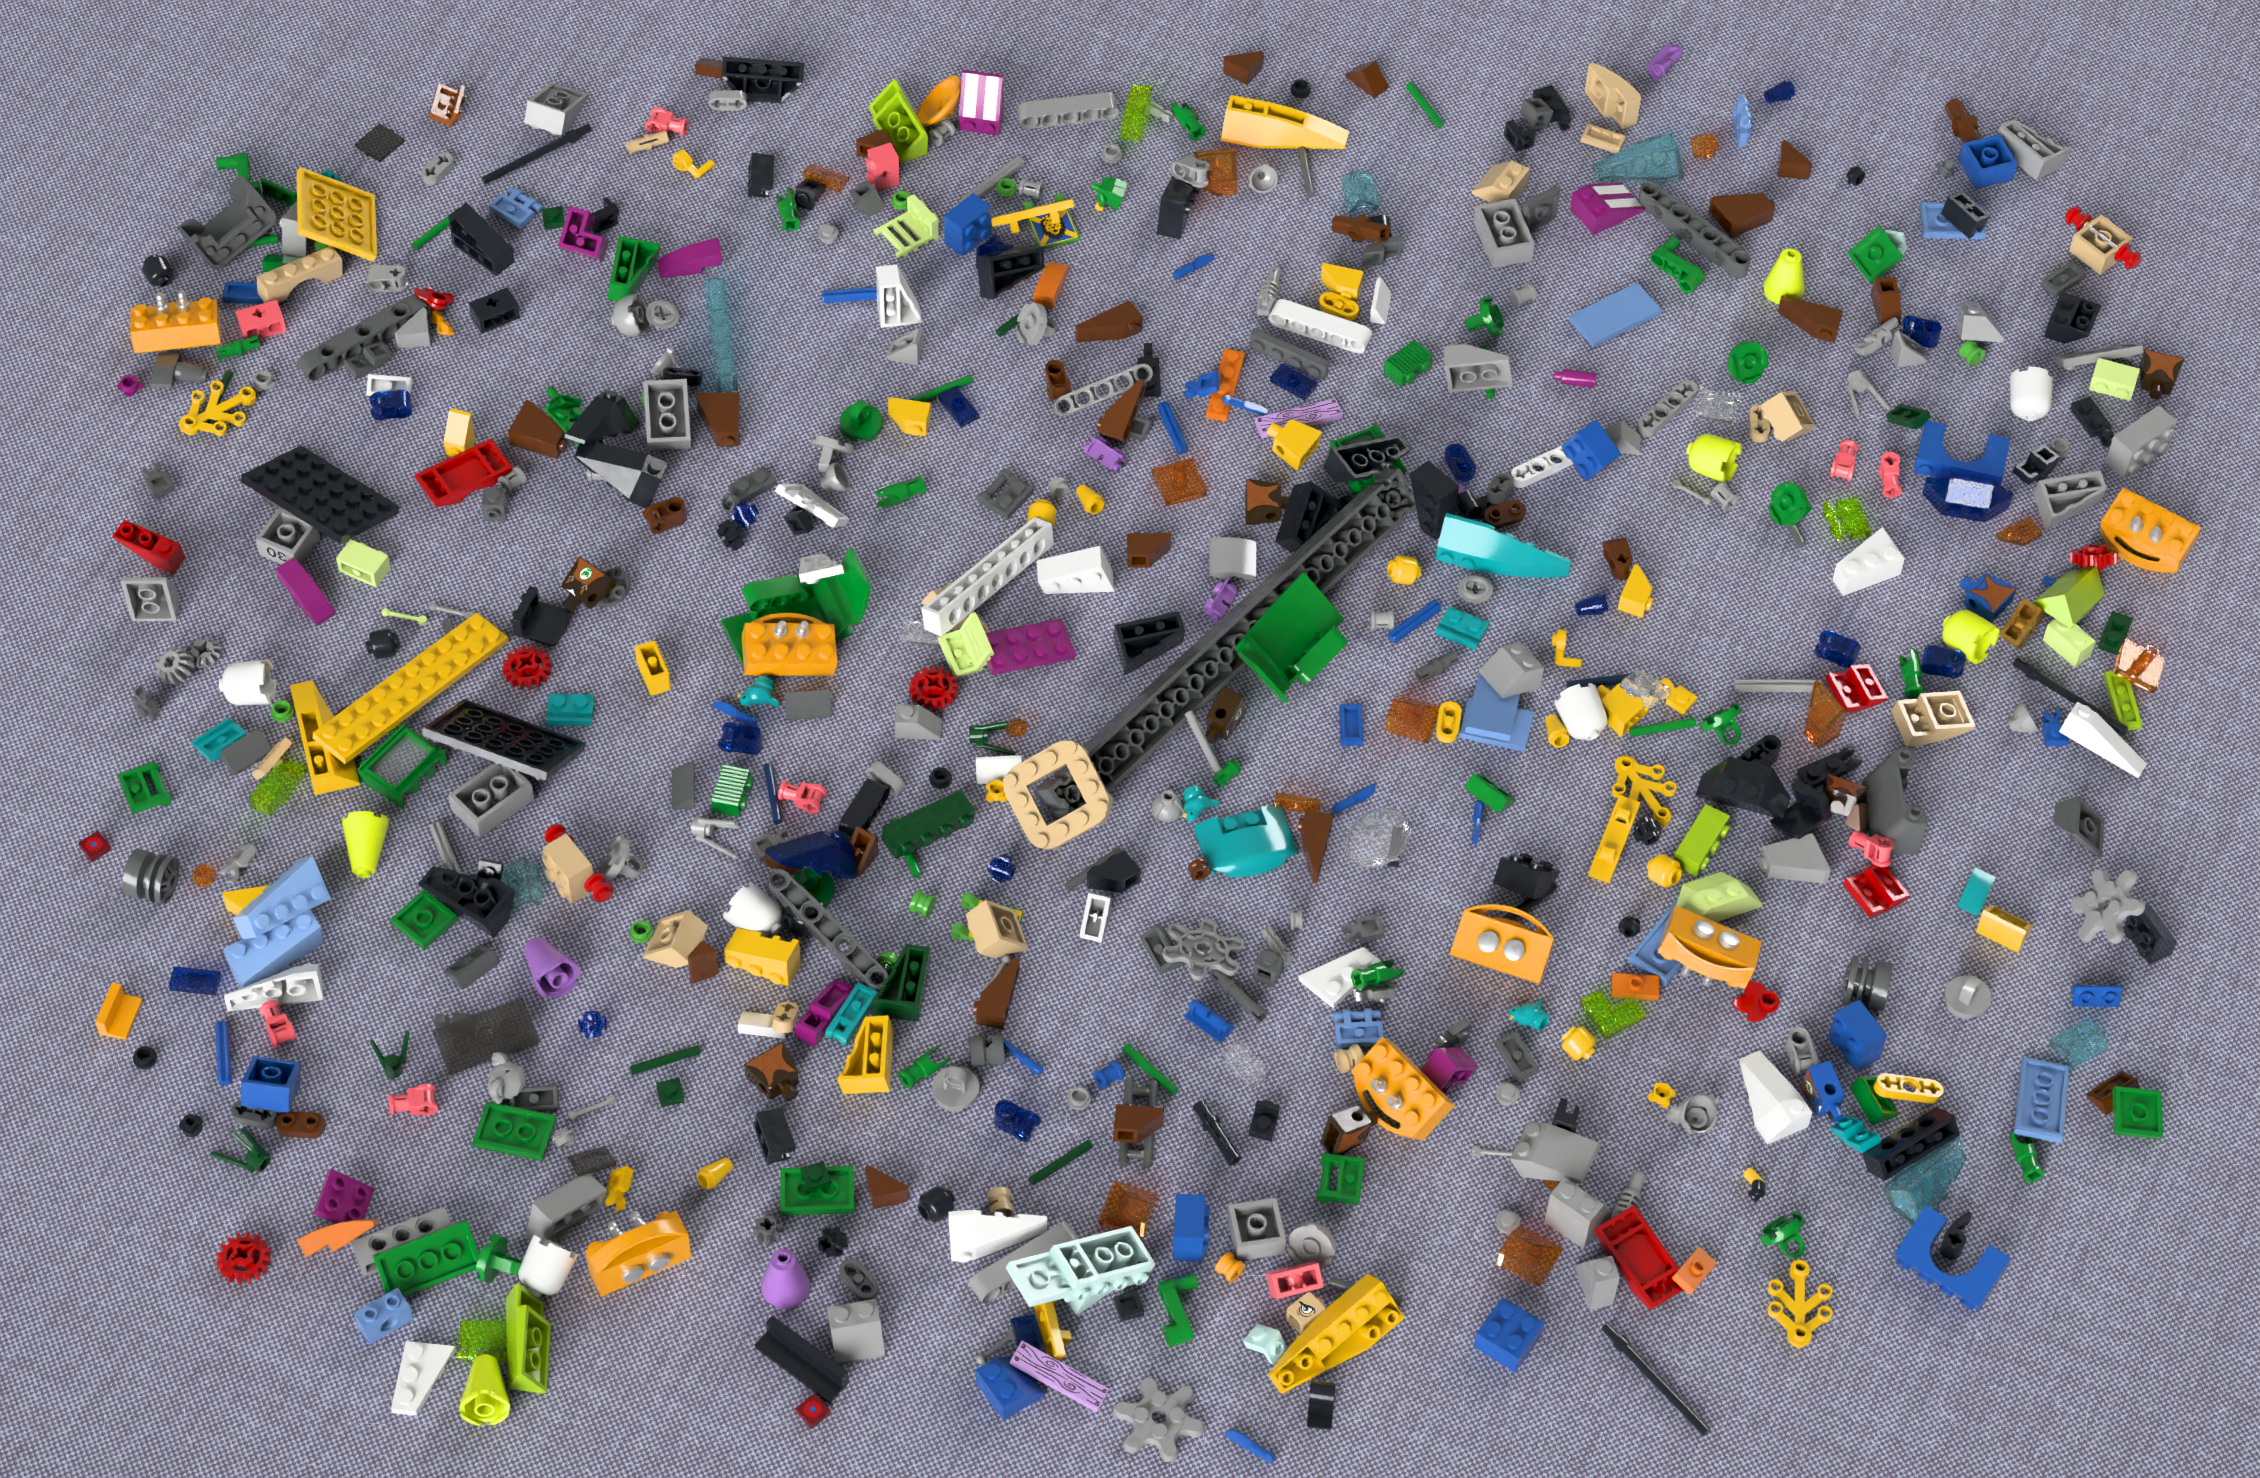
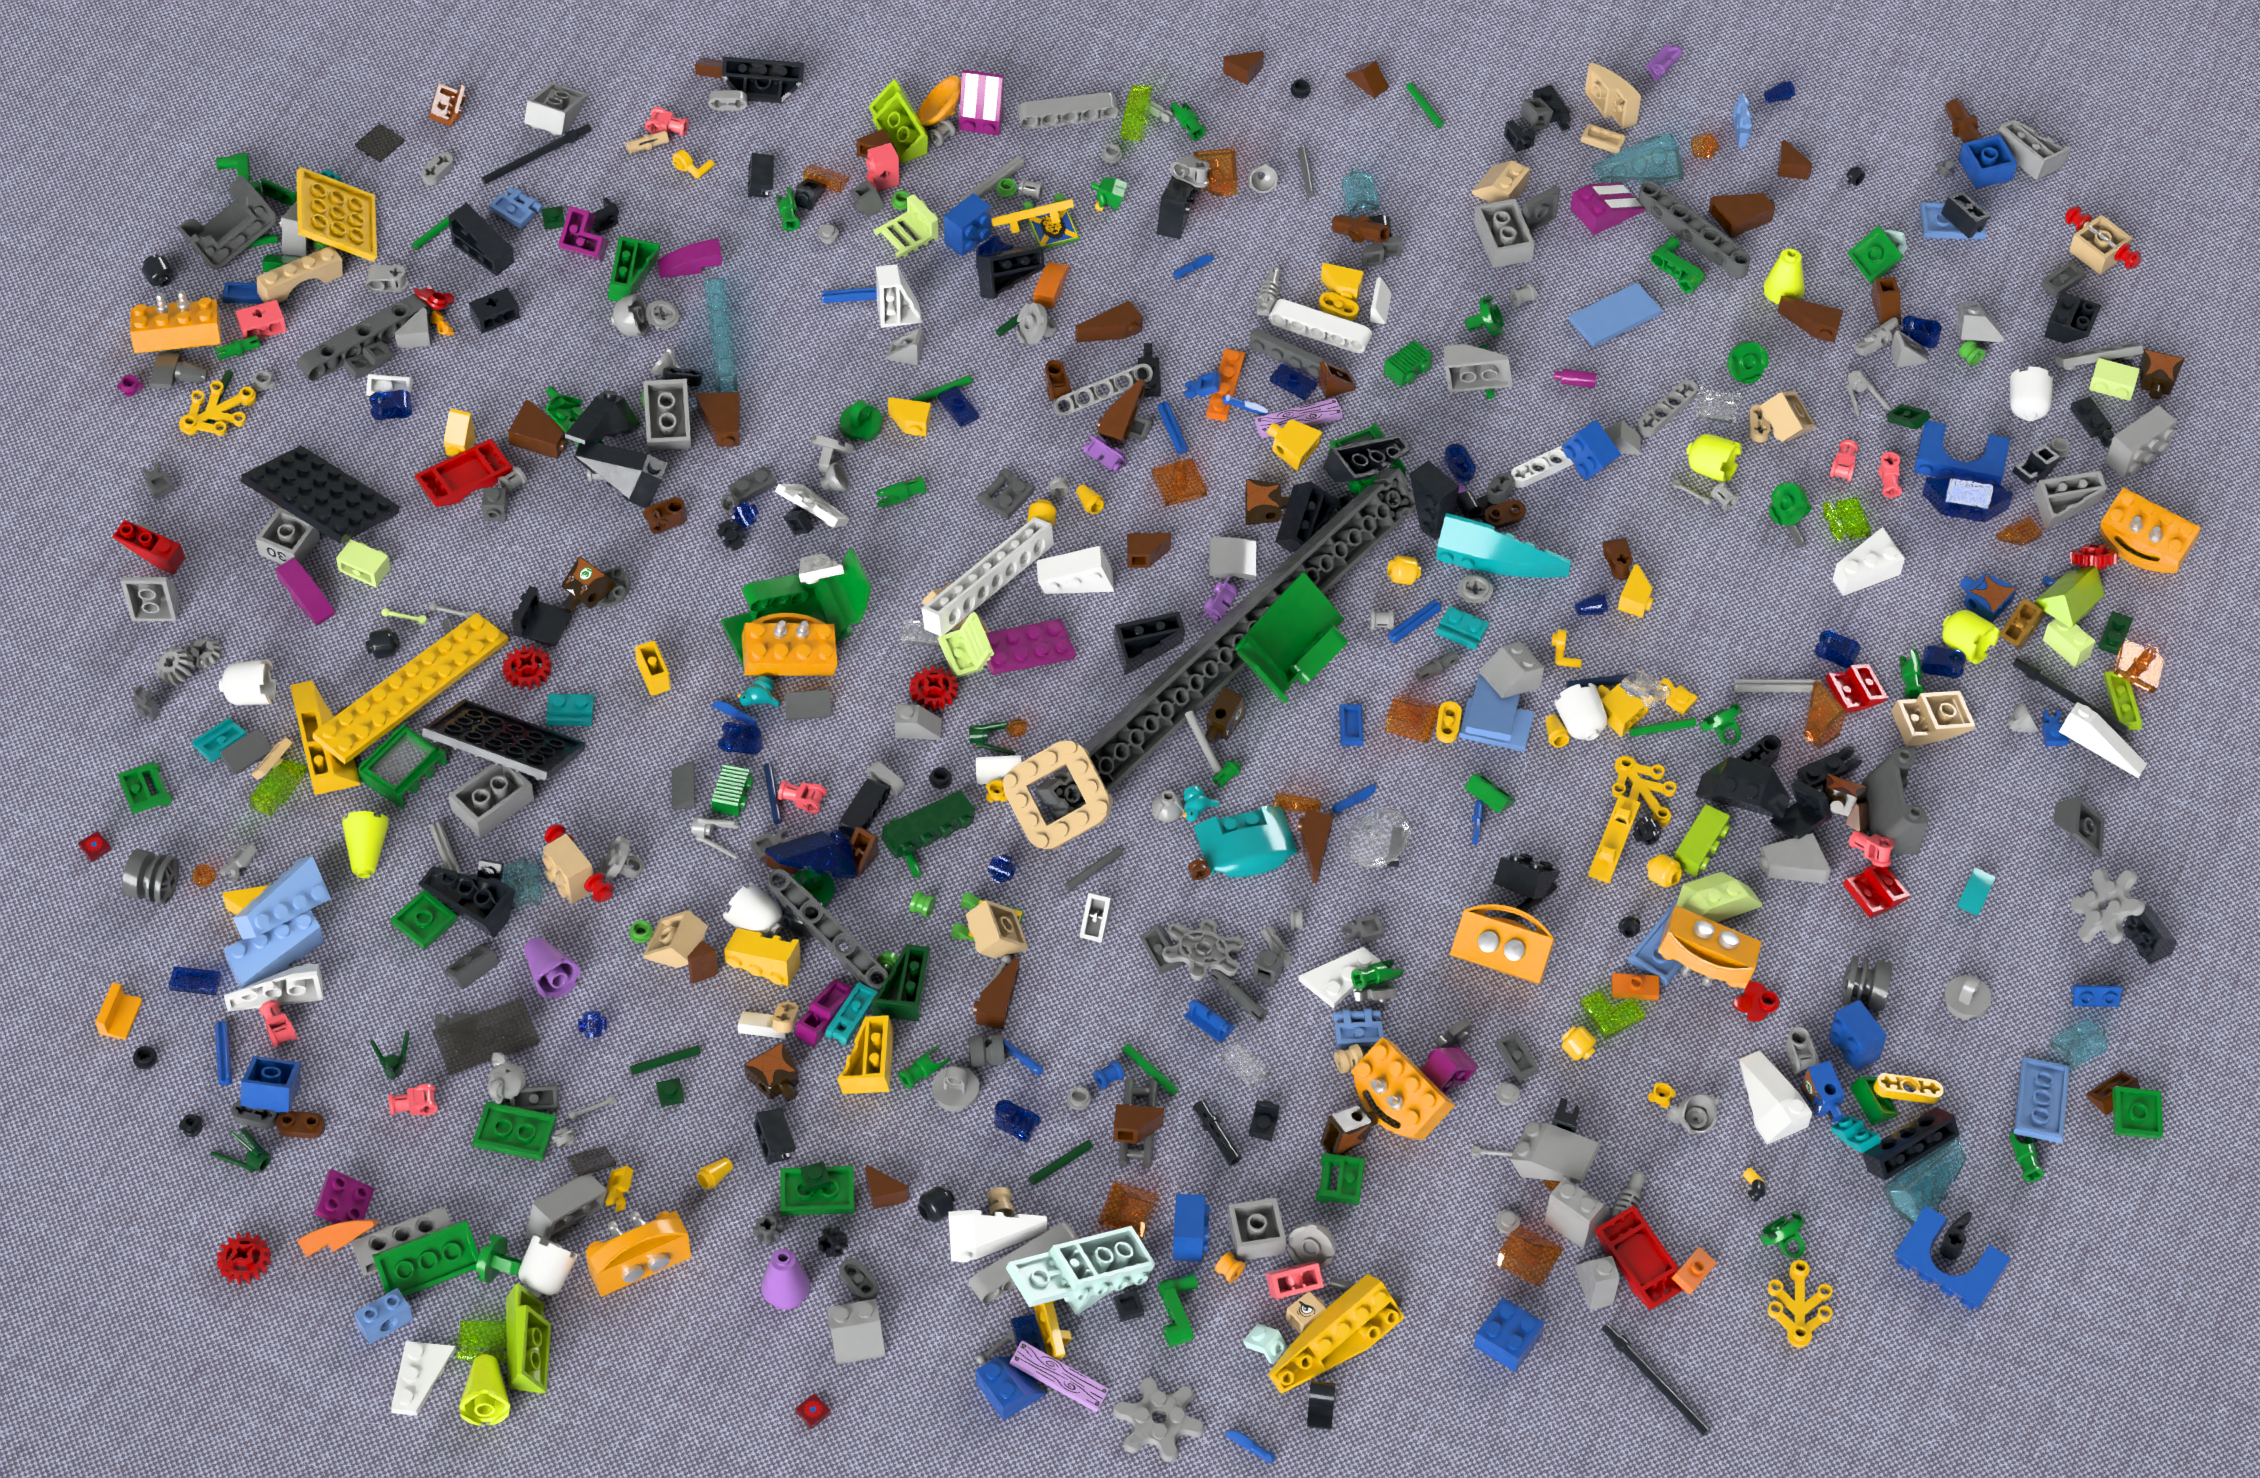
(282, 706): bright green plate -> none
(802, 1360): black panel -> none
(1115, 874): black slope -> none
(1278, 127): yellow wedge -> none
(1334, 380): none -> reddish brown slope
(1530, 1015): teal animal -> none
(2003, 928): yellow slope -> none

